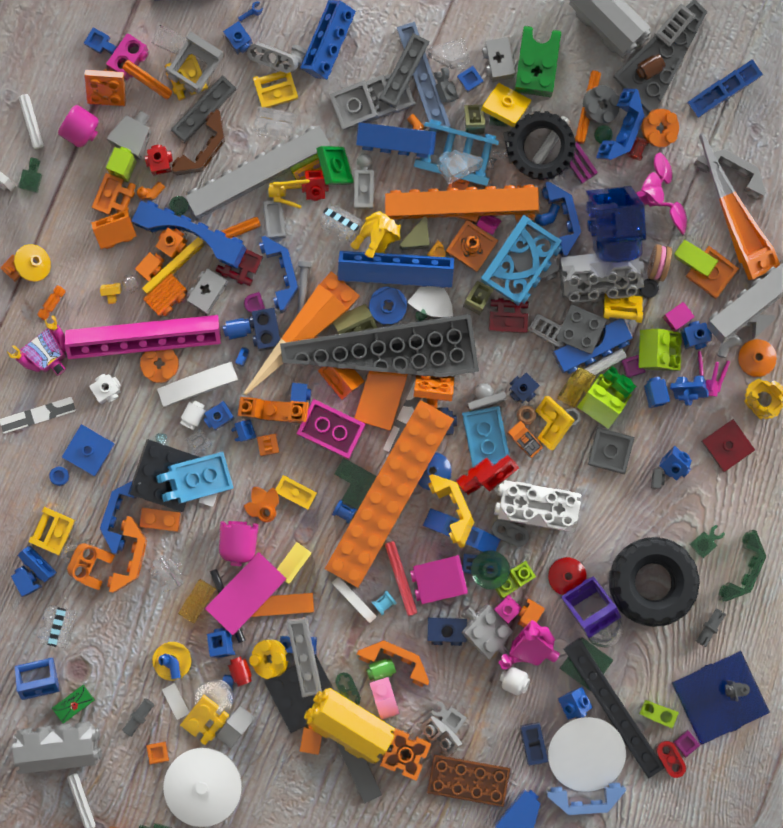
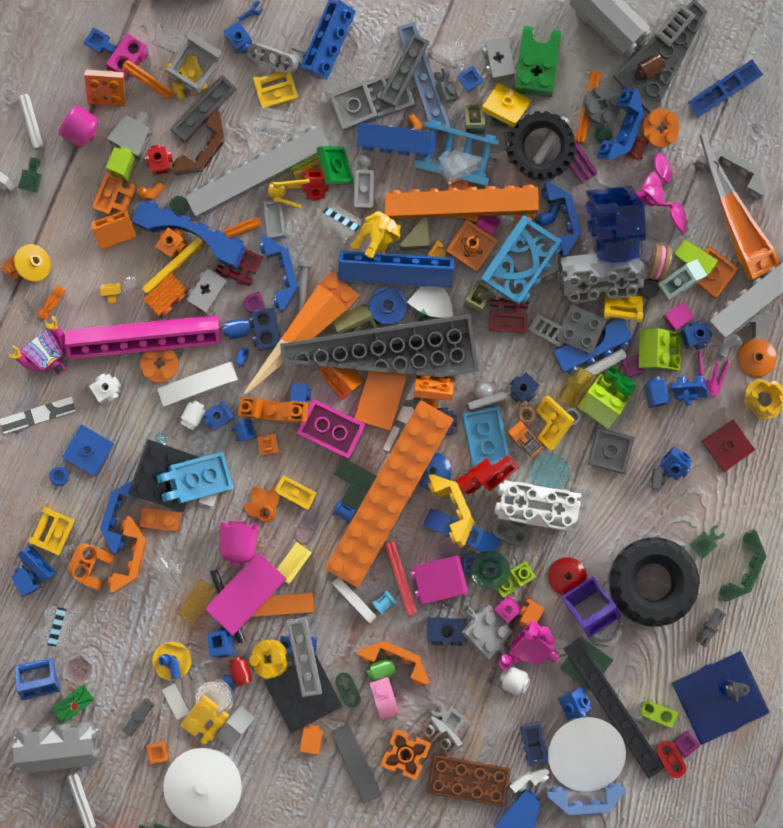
(150, 266): orange brick -> none
(349, 725): yellow brick -> none
(536, 776): none -> white slope
(550, 471): none -> clear light blue tile
(683, 279): none -> light aqua brick

